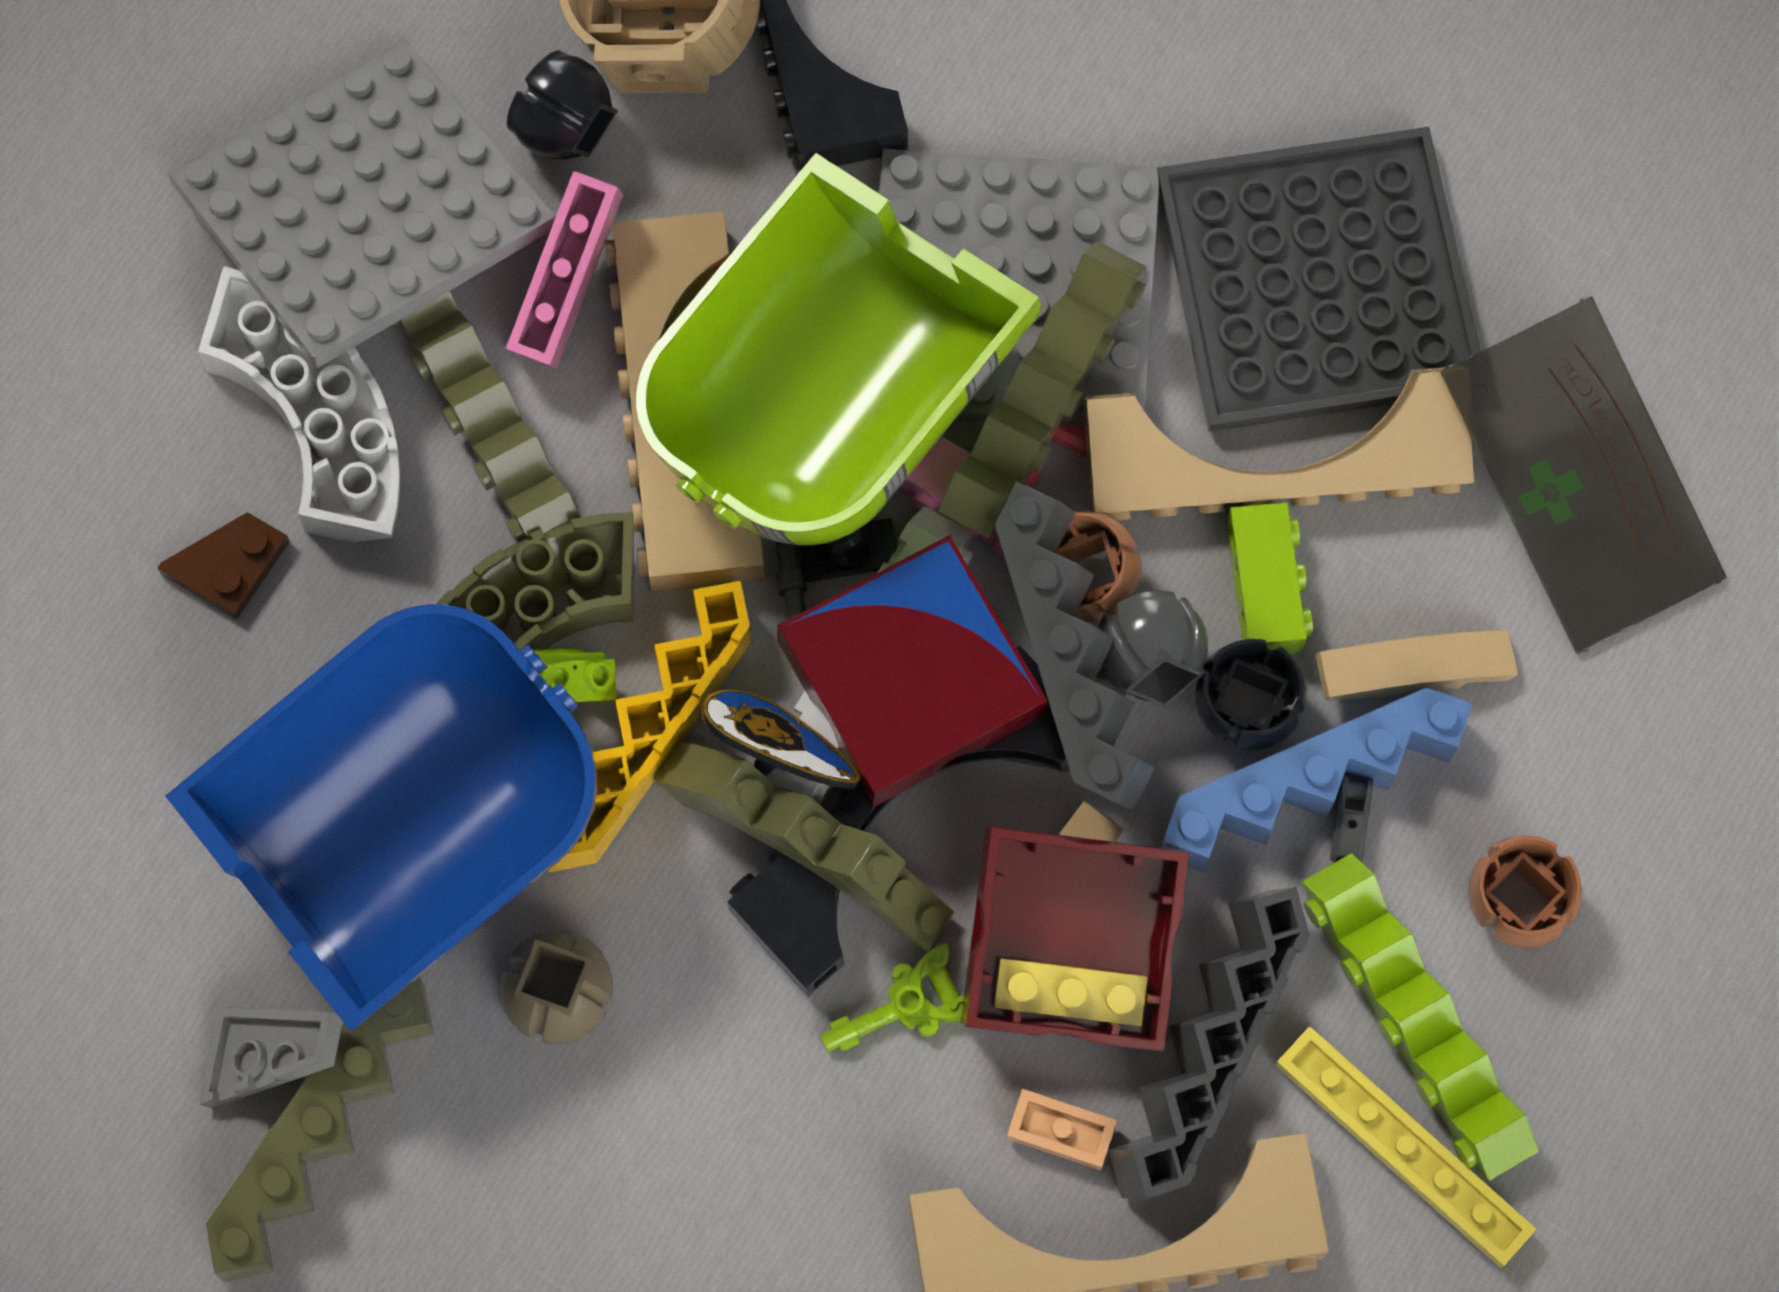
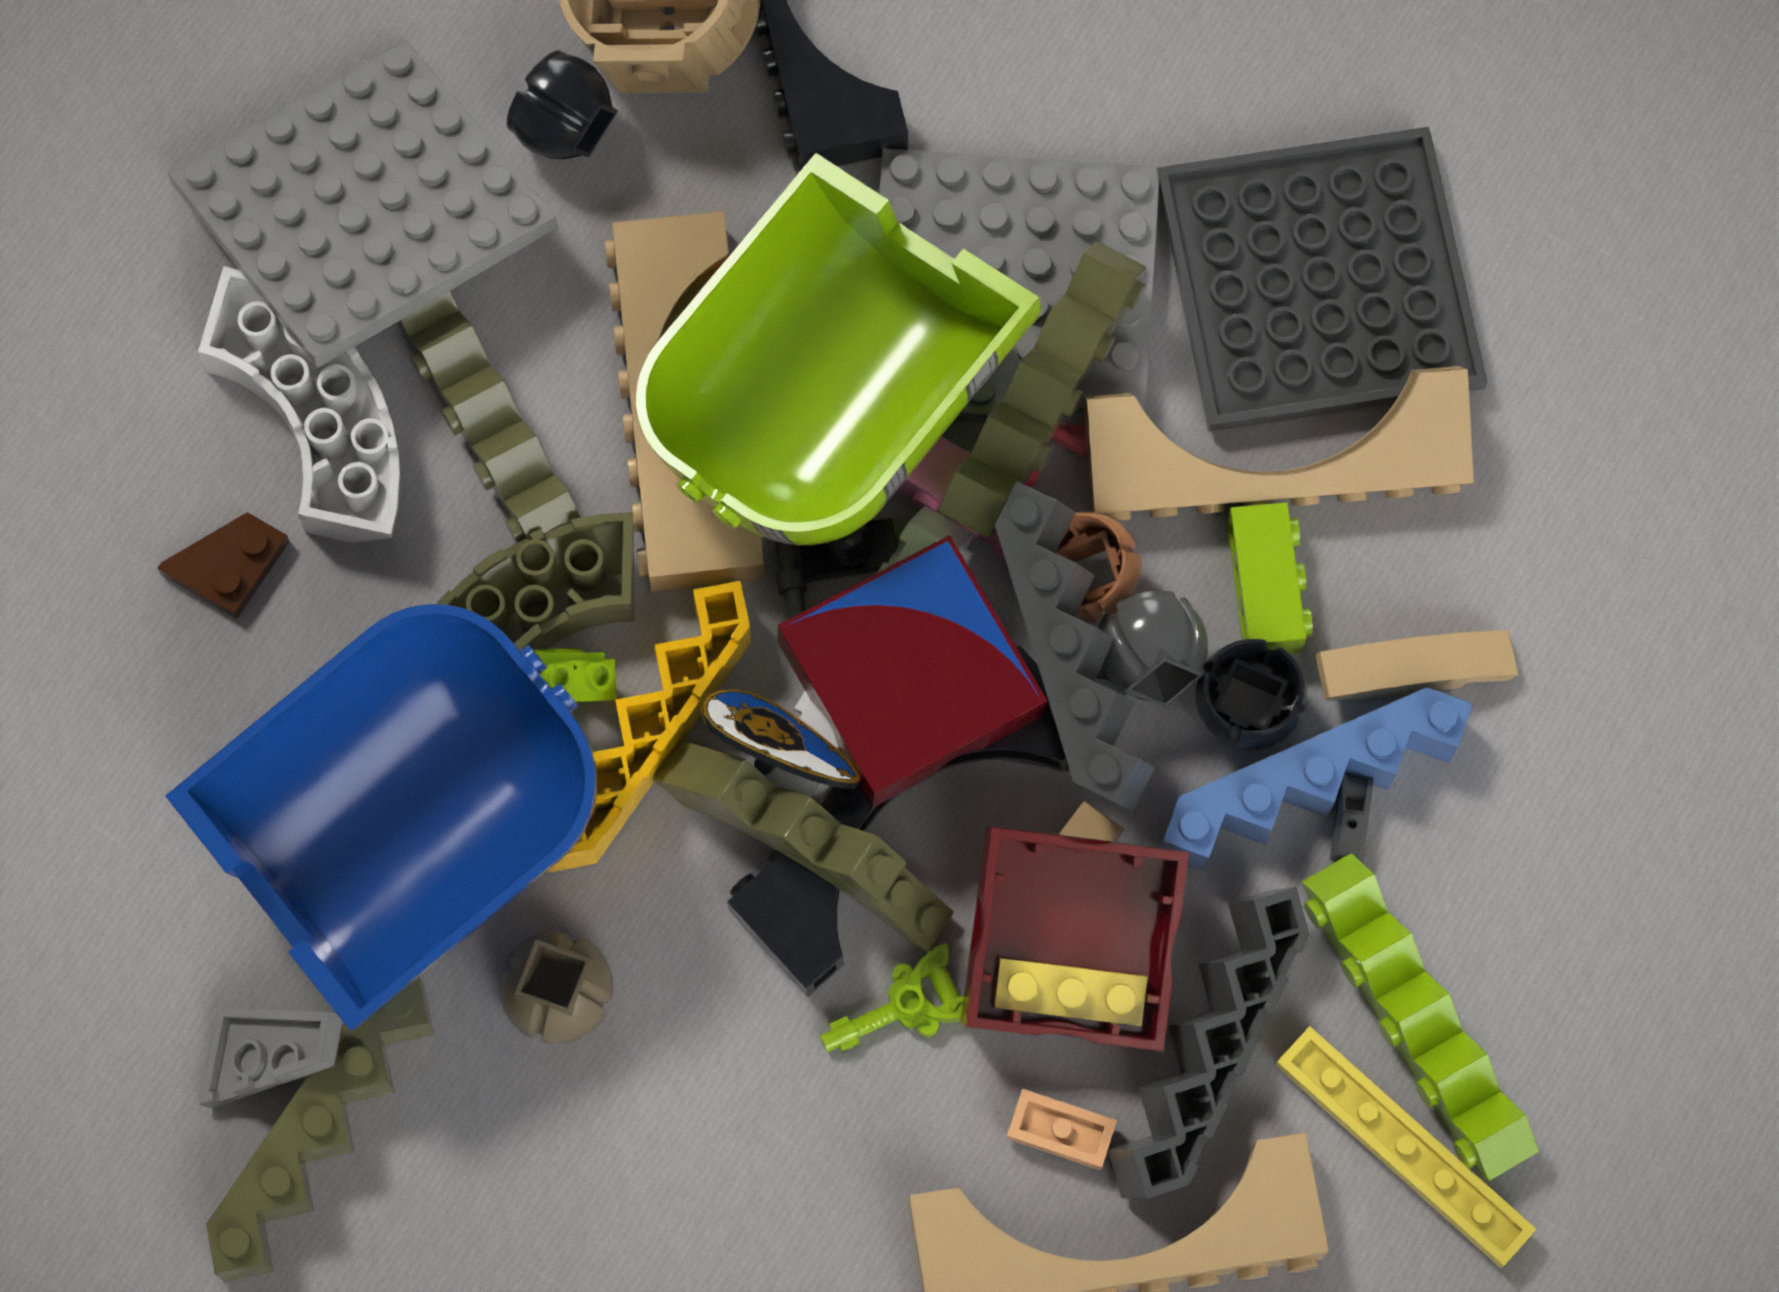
(565, 270): bright pink brick -> none
(1545, 870): nougat piece -> none
(1583, 474): clear smoke piece -> none

